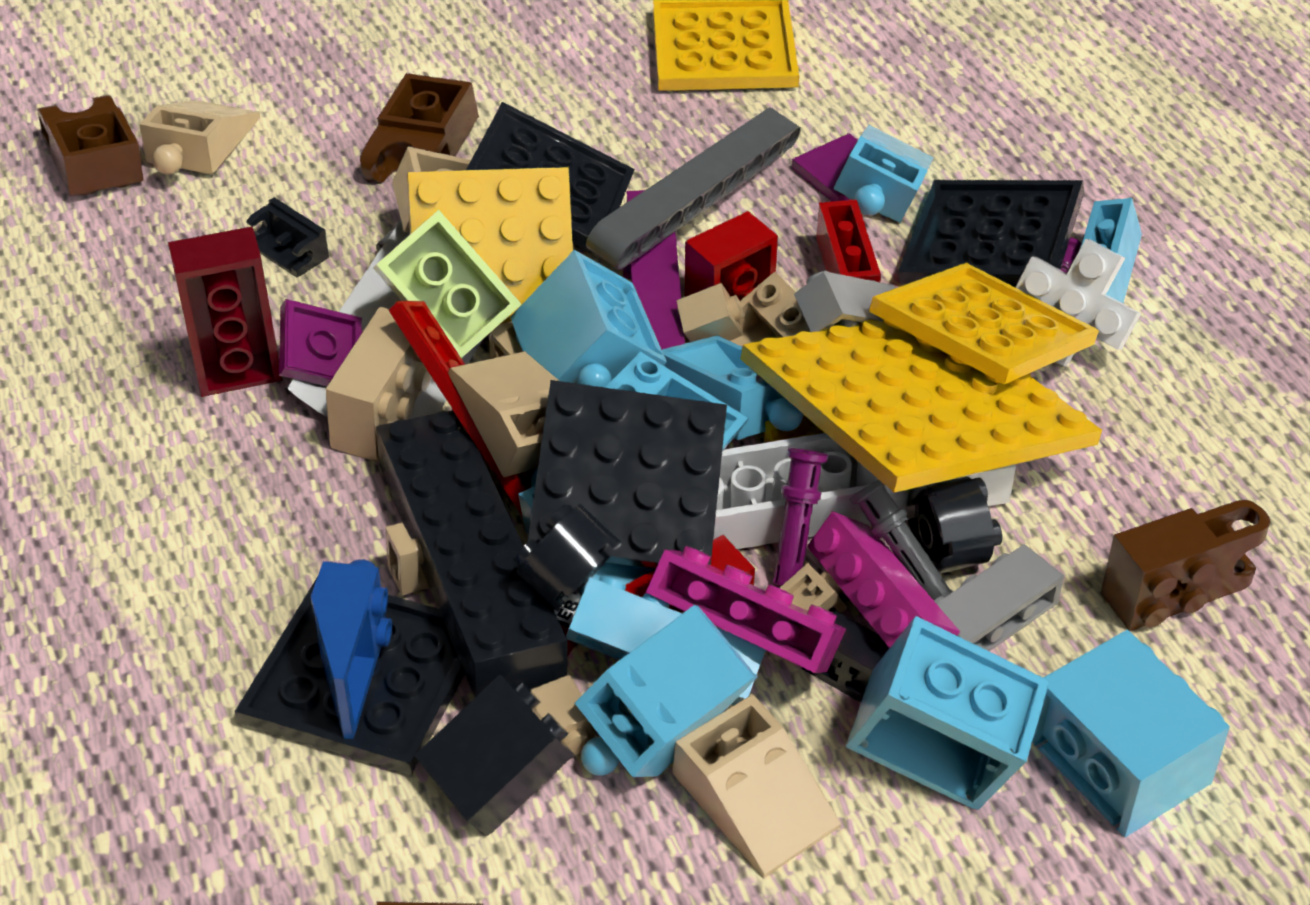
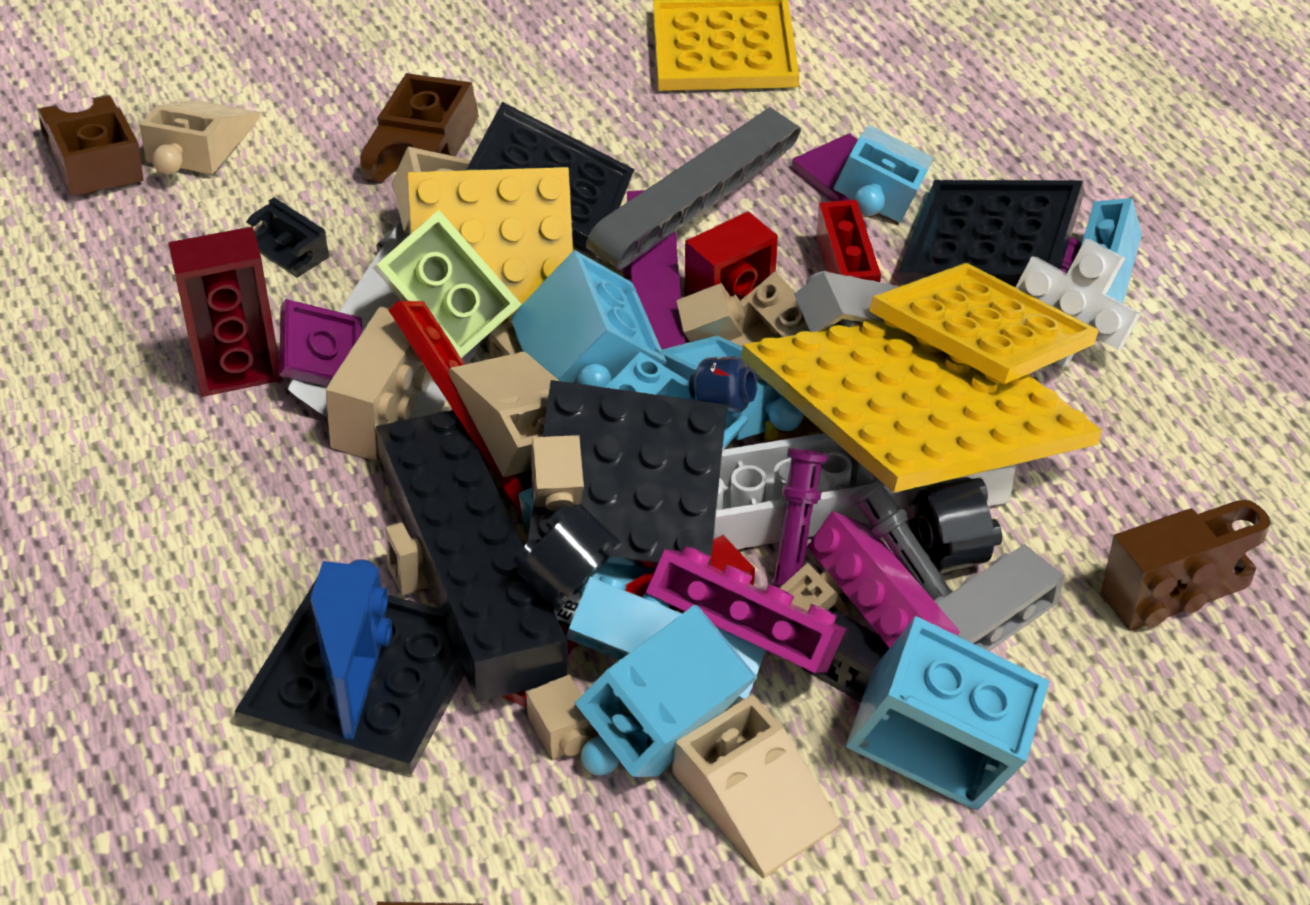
(495, 754): black brick -> none
(556, 471): none -> tan brick
(724, 382): none -> dark blue head
(1129, 732): medium azure container -> none

